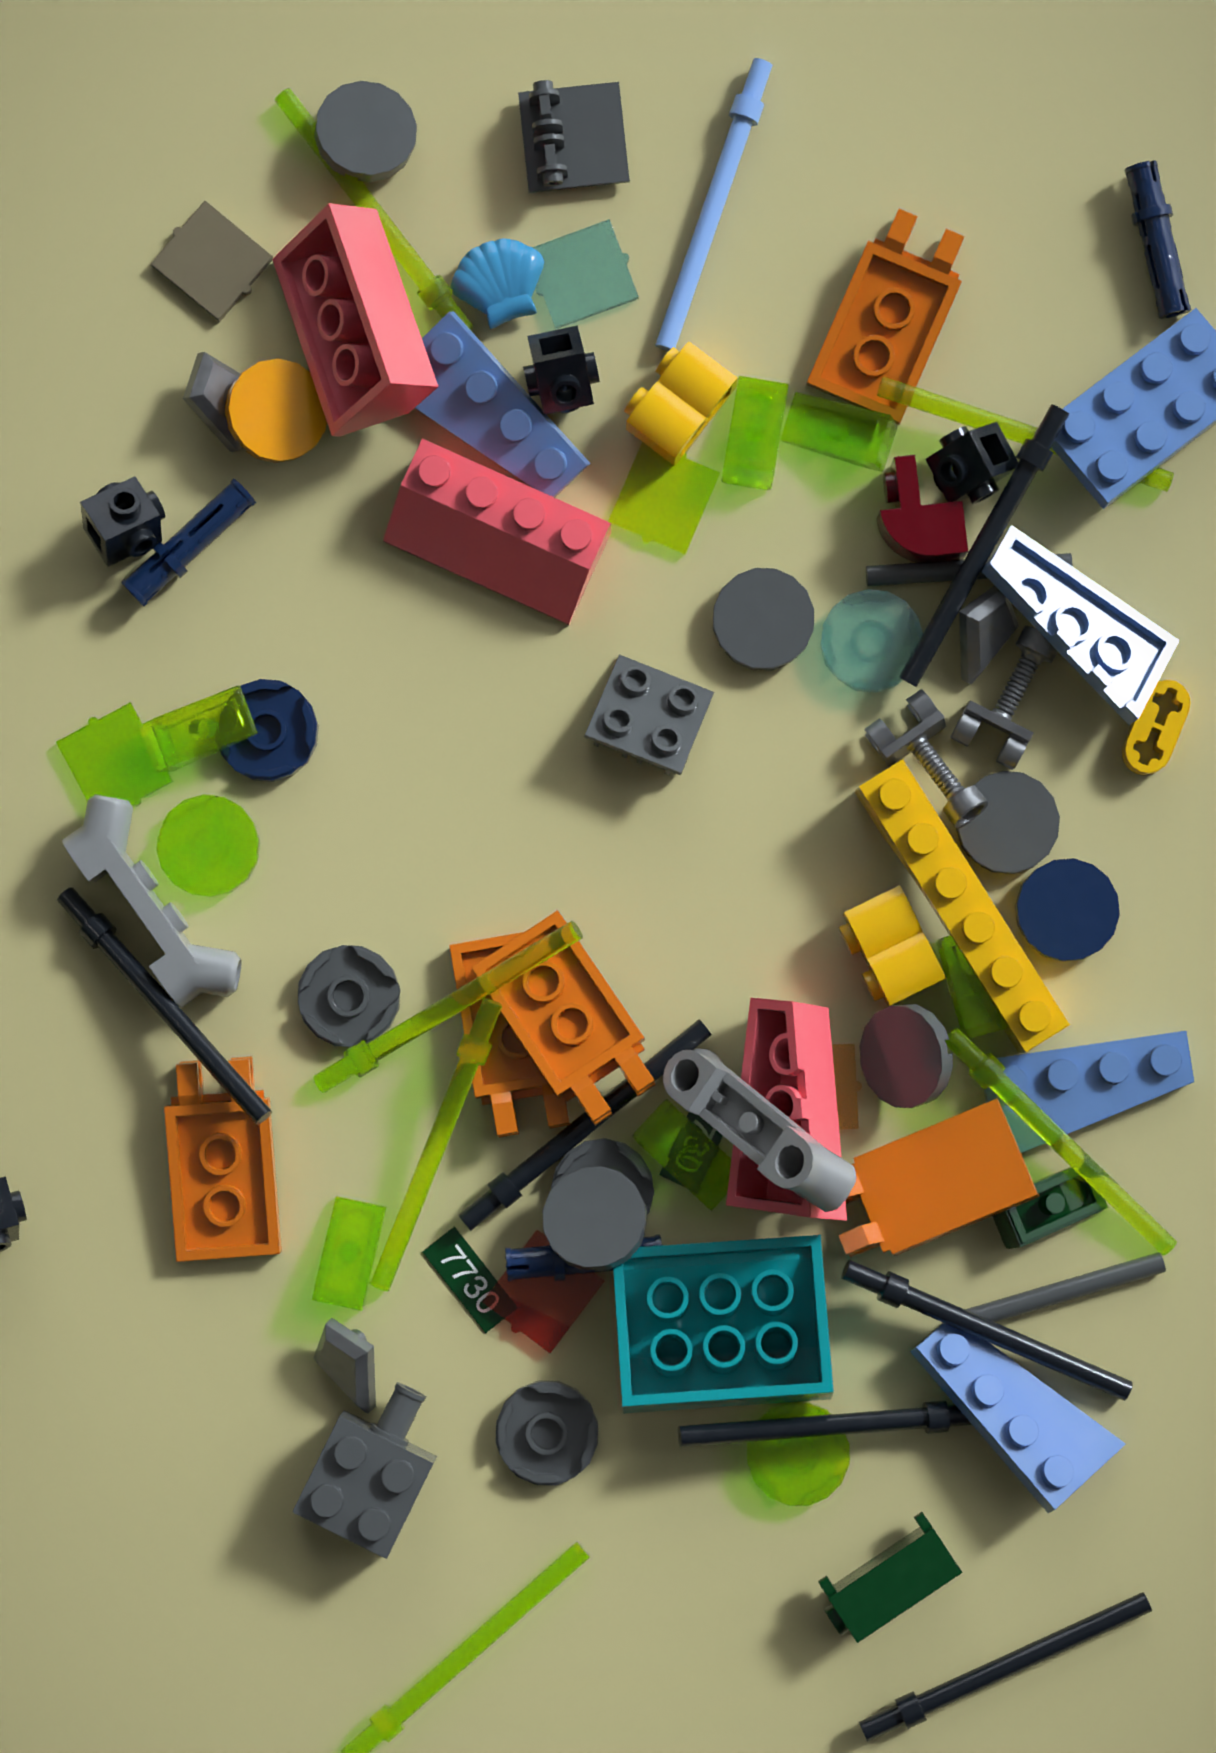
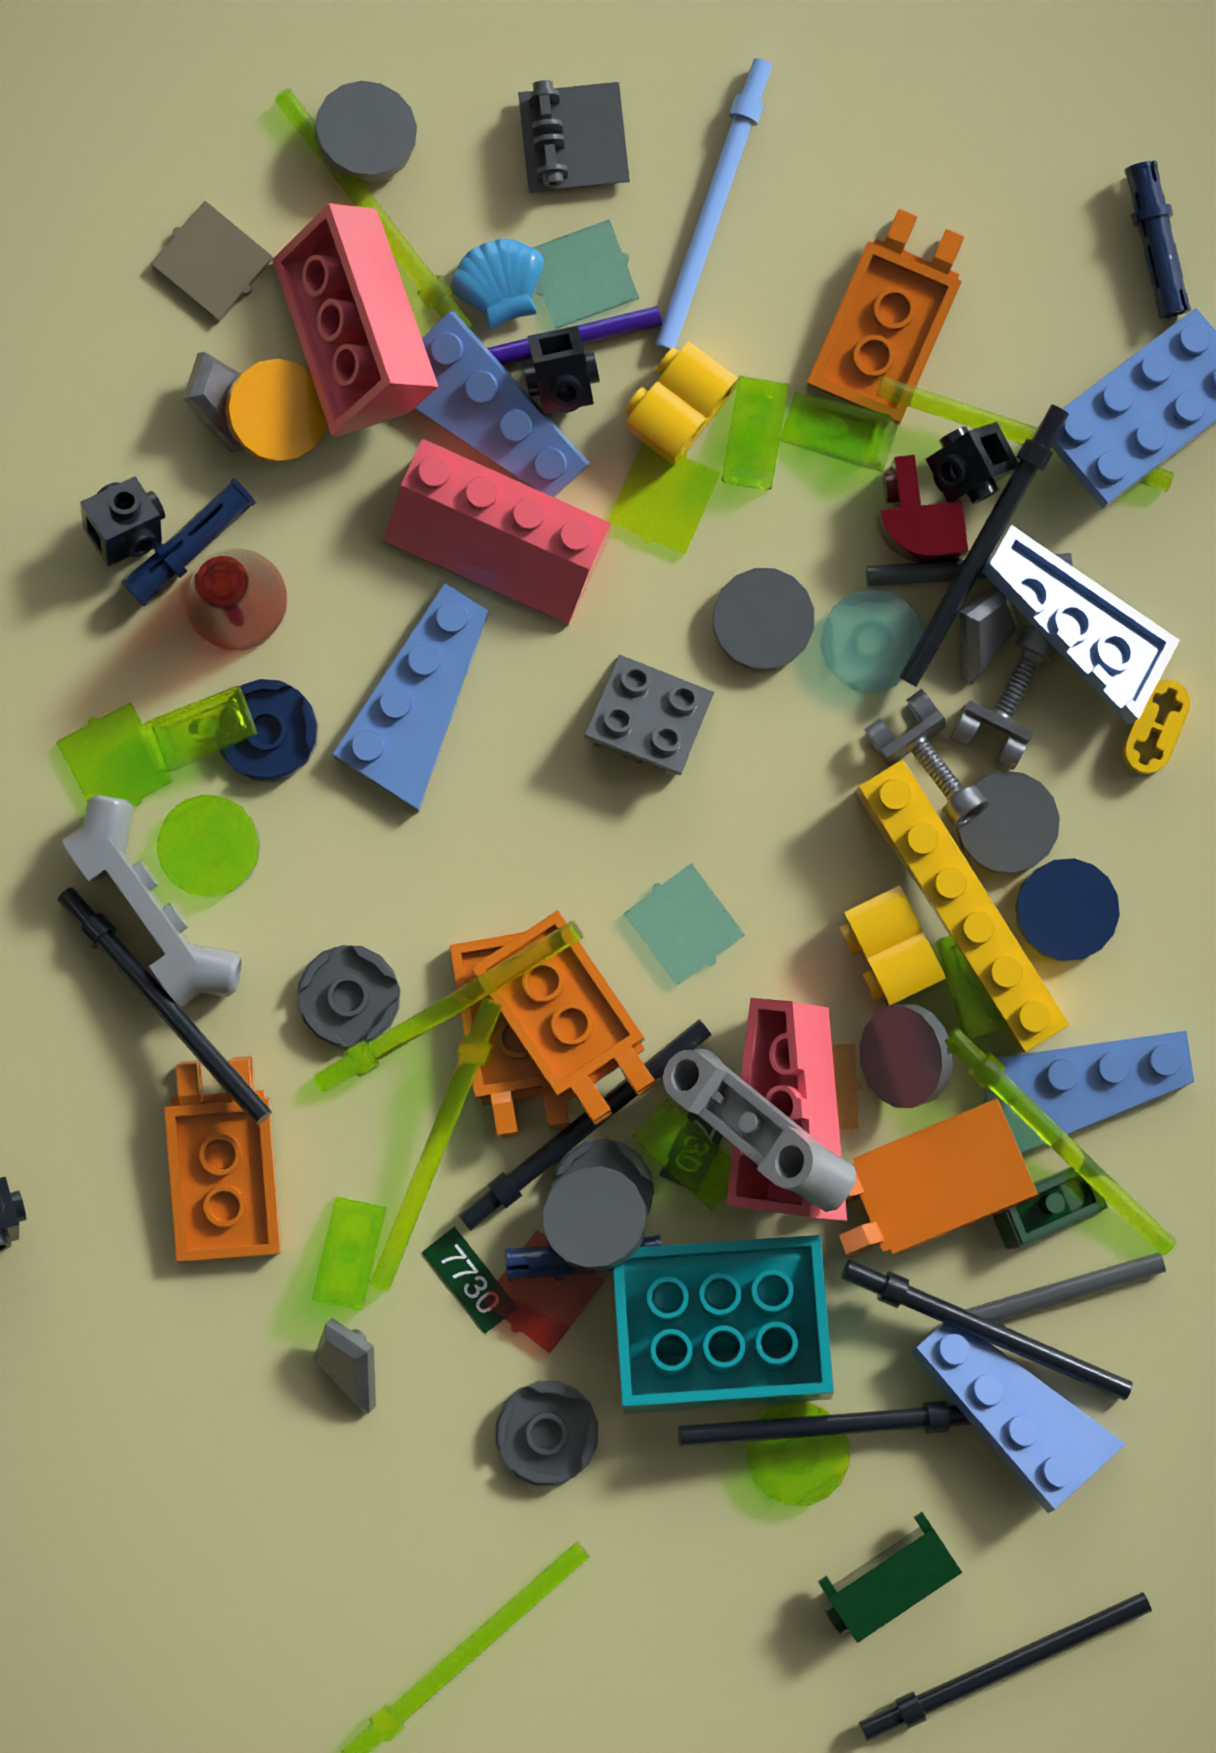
(236, 599): none -> clear red cone
(368, 1475): dark grey brick -> none
(410, 710): none -> medium blue wing
(589, 333): none -> dark purple bar
(684, 924): none -> clear light blue piece

